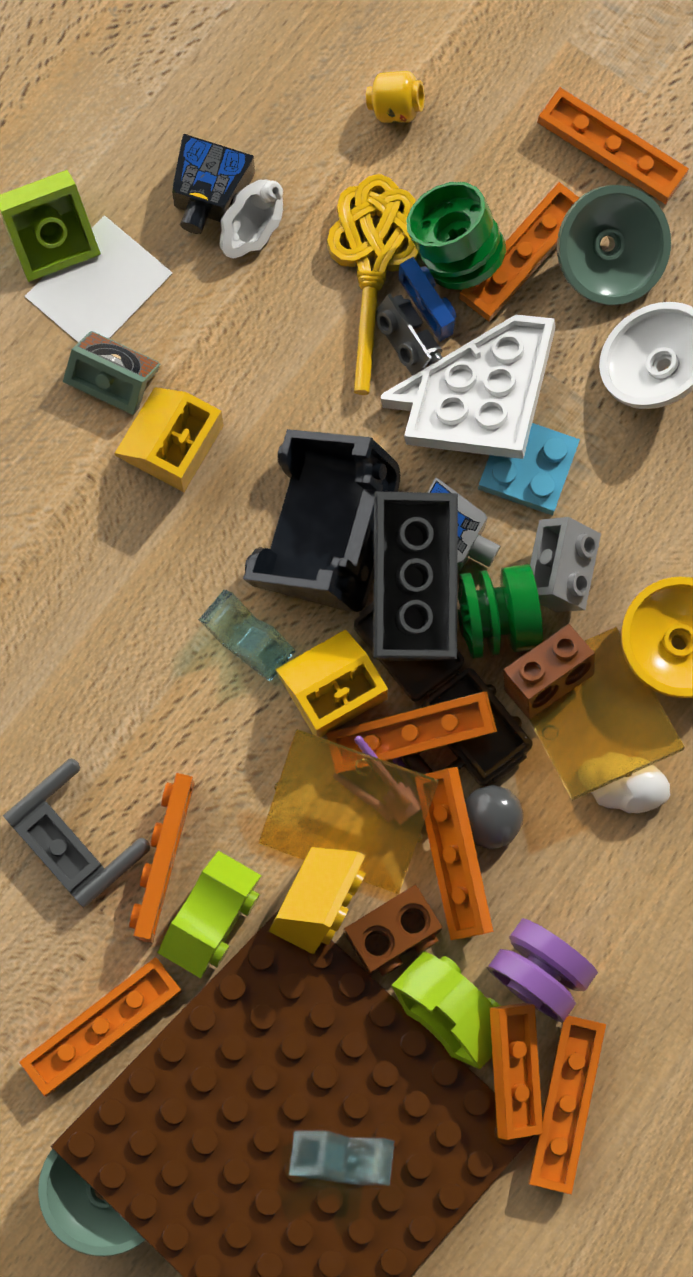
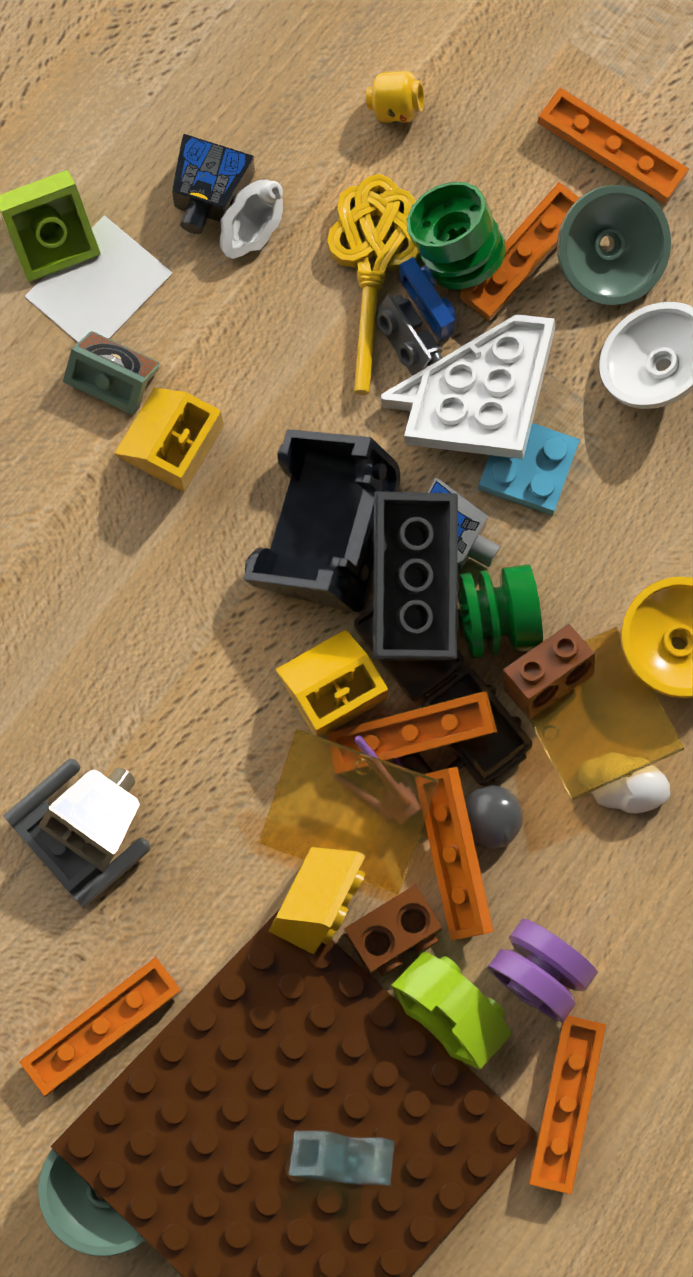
(93, 815): none -> torso
(166, 841): orange plate -> none
(210, 914): lime brick -> none
(246, 636): clear light blue slope -> none
(516, 1071): orange plate -> none
(564, 563): light grey brick -> none

